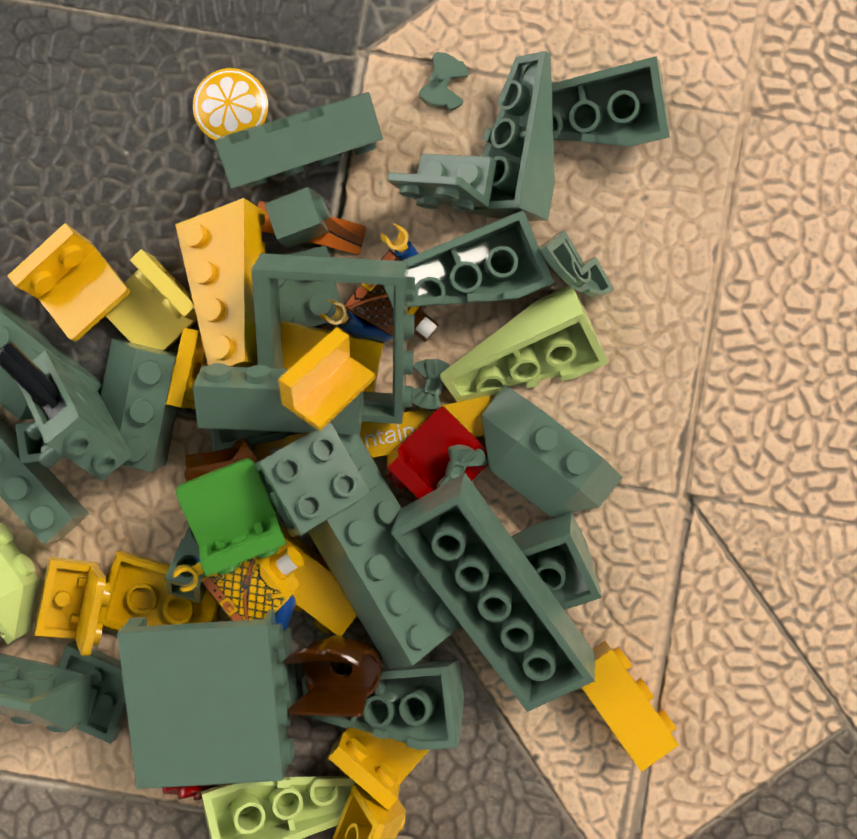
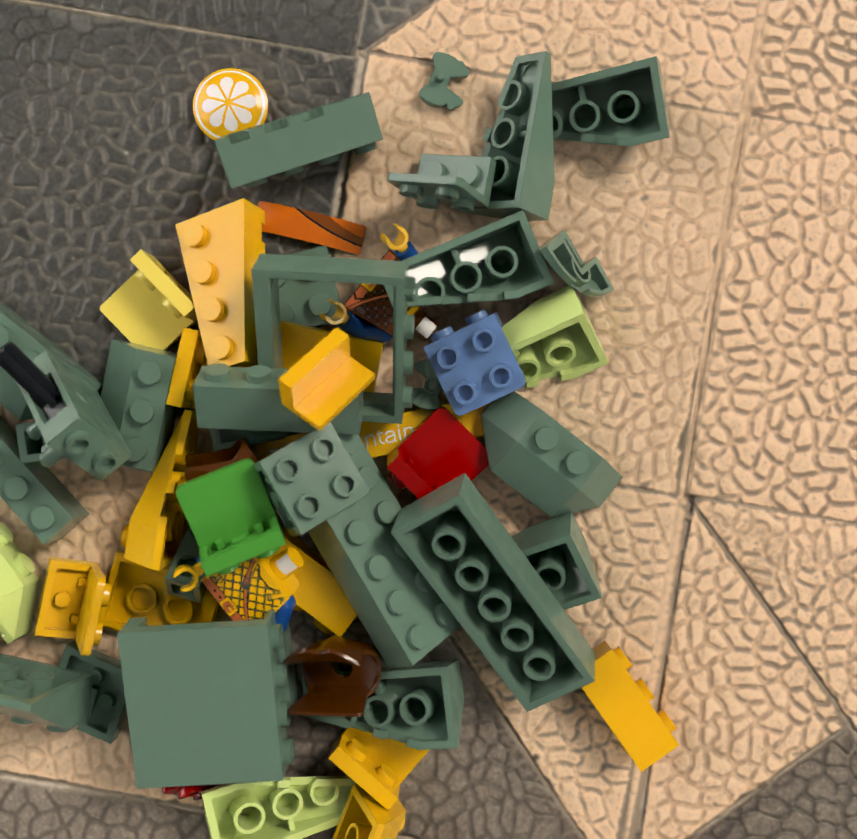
(71, 281): yellow bracket -> none
(158, 517): none -> yellow wedge
(298, 217): sand green brick -> none
(460, 458): sand green piece -> none
(474, 363): none -> medium blue bracket

